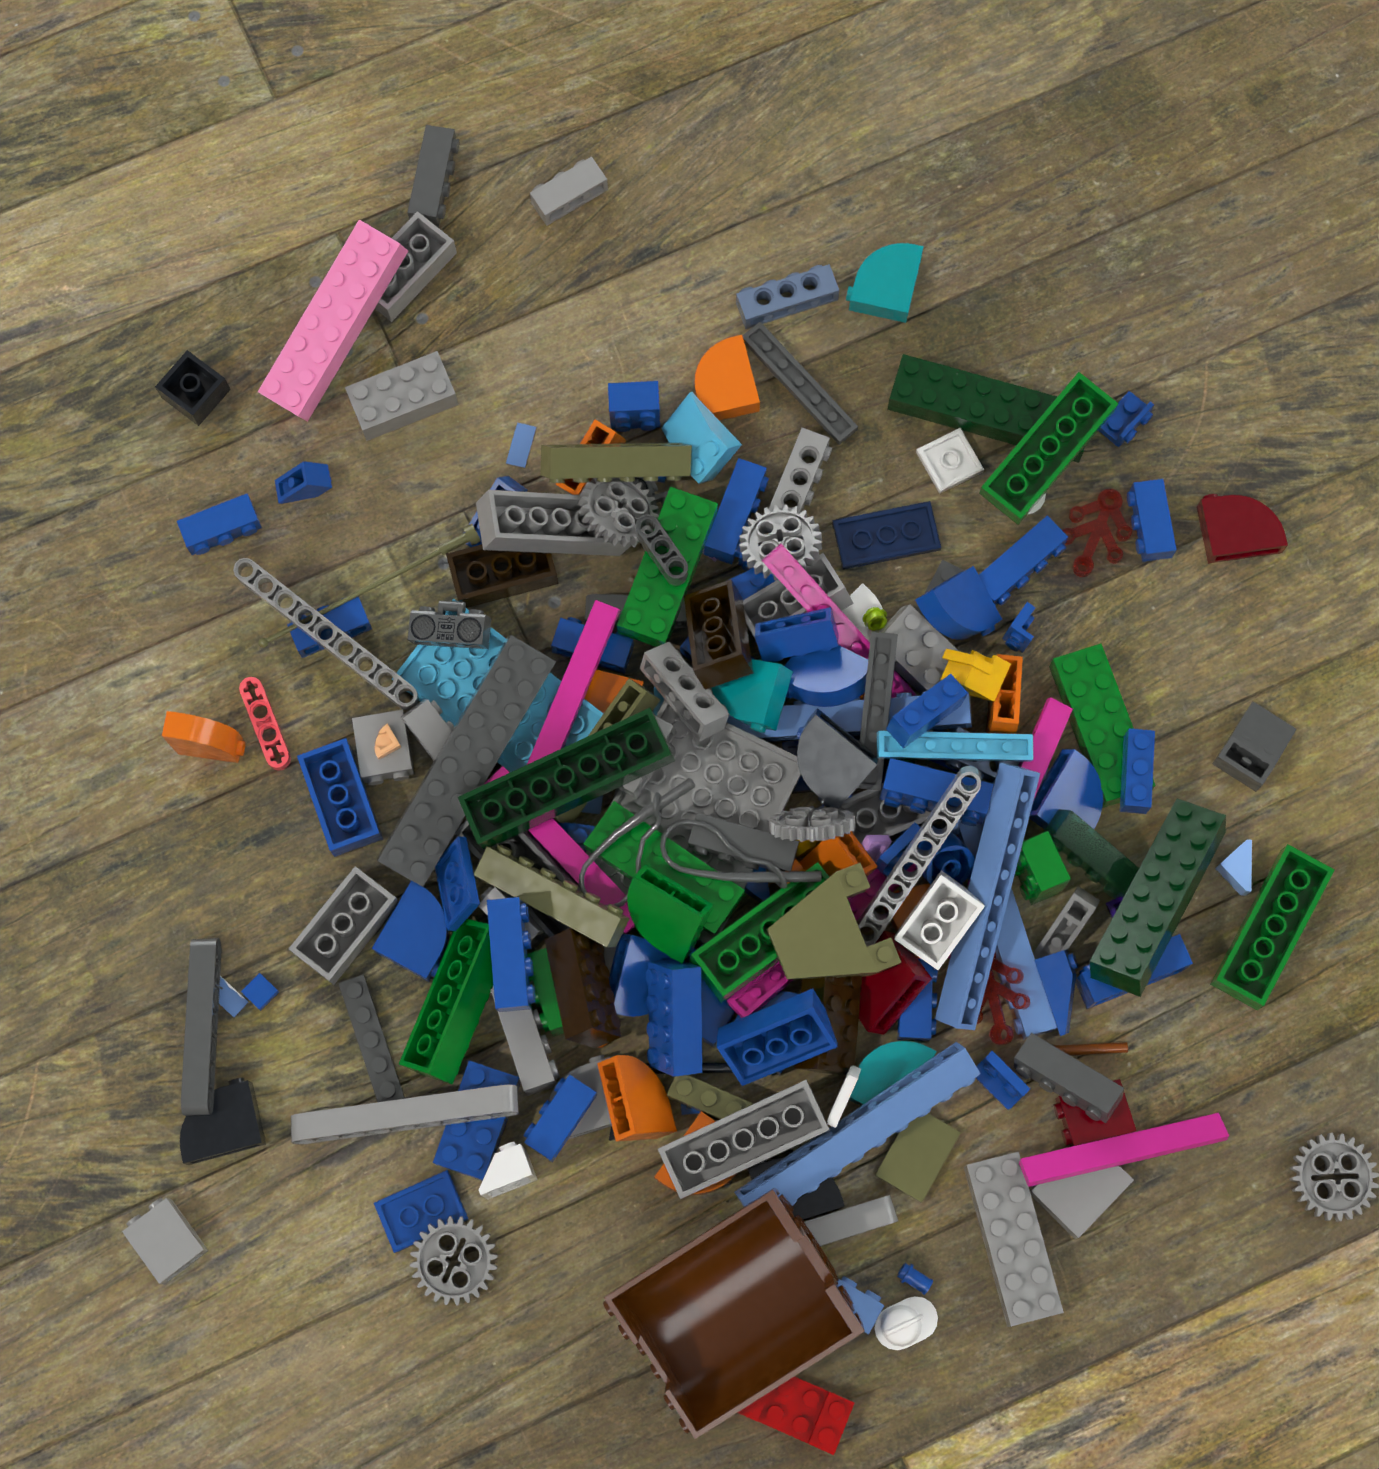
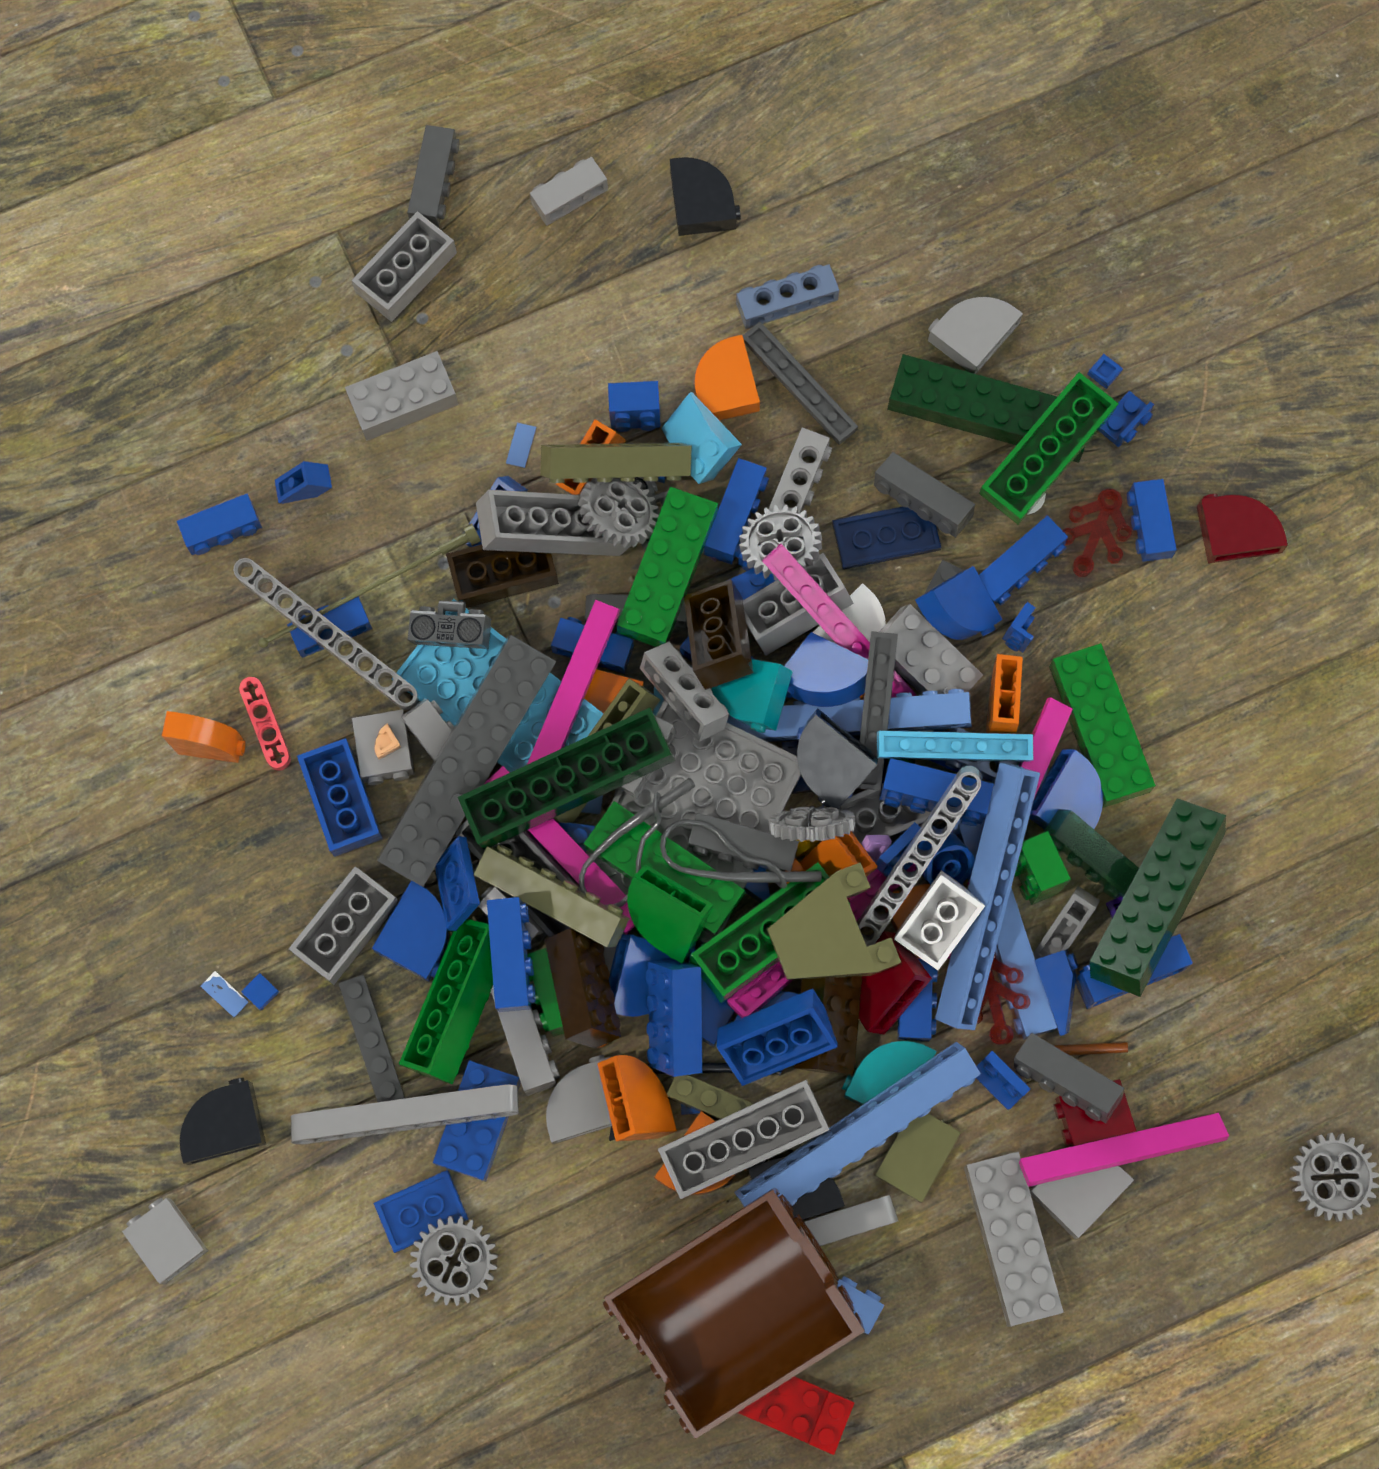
(192, 388): black brick -> none
(201, 1027): dark grey beam -> none
(333, 320): bright pink brick -> none
(507, 1171): white slope -> none
(559, 1117): blue brick -> none
(658, 538): dark grey beam -> none
(702, 197): none -> black brick
(797, 635): blue brick -> none
(843, 1096): white tile -> none
(875, 618): lime plate -> none
(886, 282): teal brick -> none
(906, 1323): white piece -> none
(914, 1278): blue pin -> none
(924, 495): none -> dark grey brick
(926, 711): blue brick -> none
(950, 460): white tile -> none
(974, 330): none -> light grey brick
(976, 672): yellow plate -> none
(1105, 371): none -> blue tile
(1137, 771): blue brick -> none
(1238, 868): light blue slope -> none
(1254, 746): dark grey slope -> none
(1272, 927): green brick -> none

